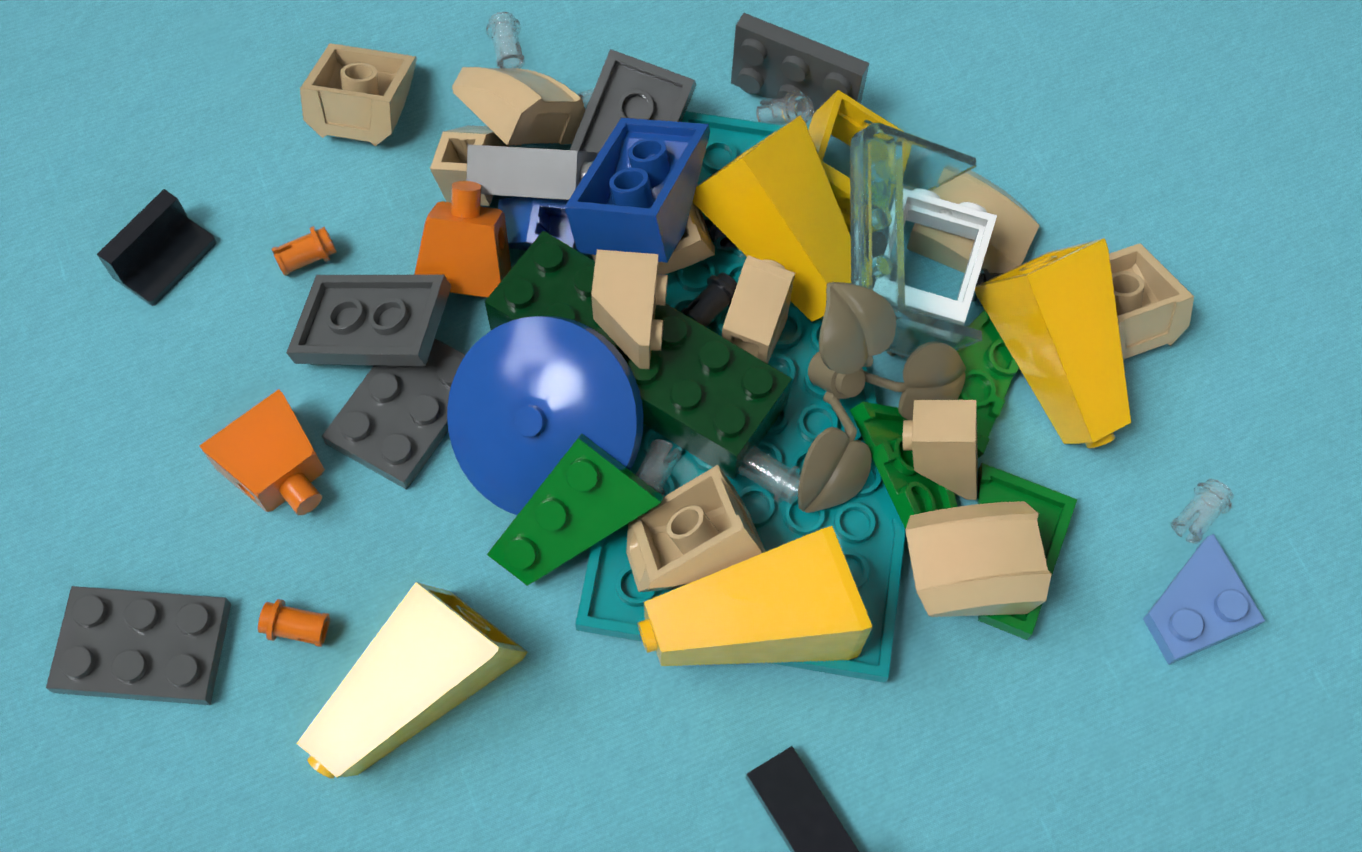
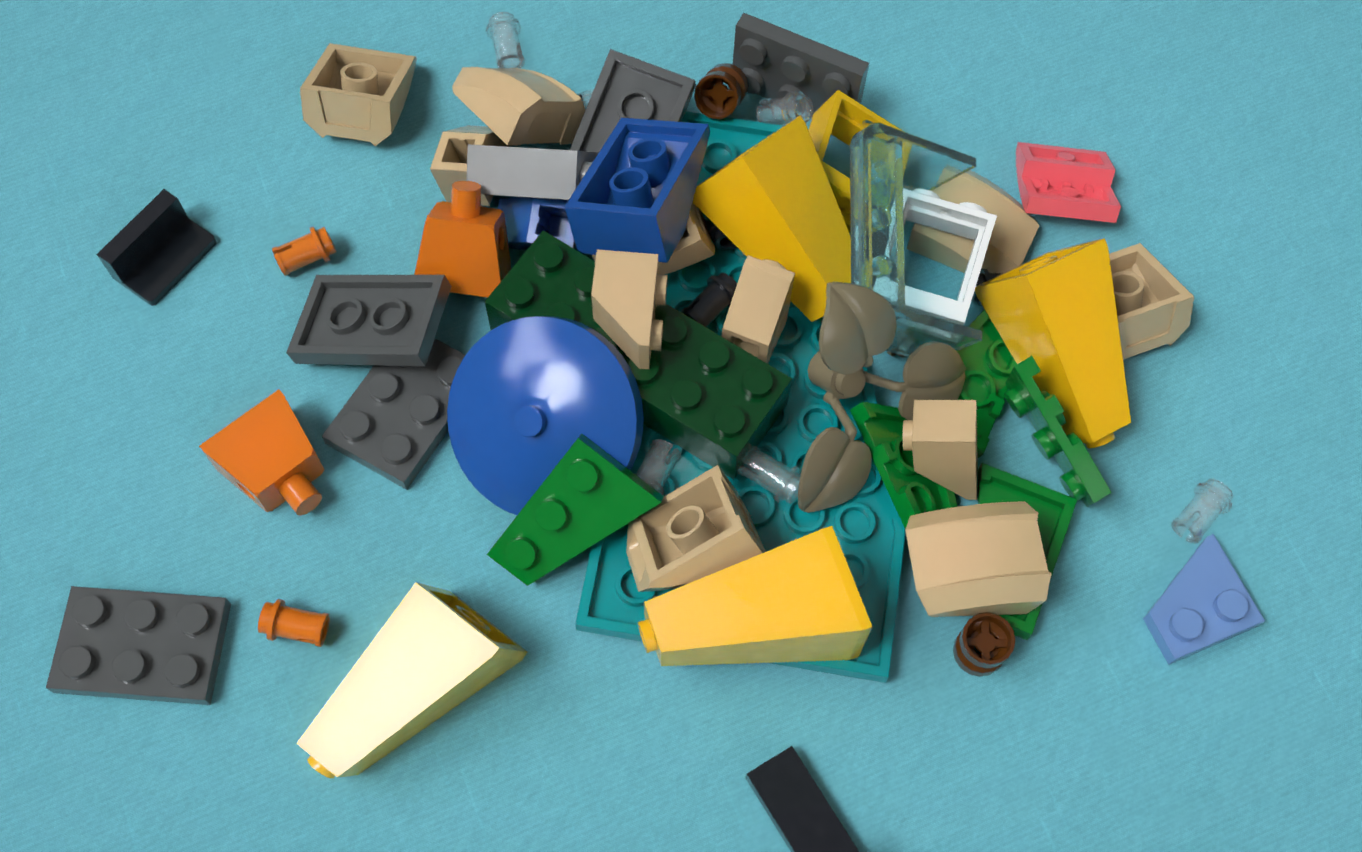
(714, 97): none -> reddish brown wheel
(987, 634): none -> reddish brown wheel
(1045, 413): none -> green wing
(1066, 182): none -> coral slope

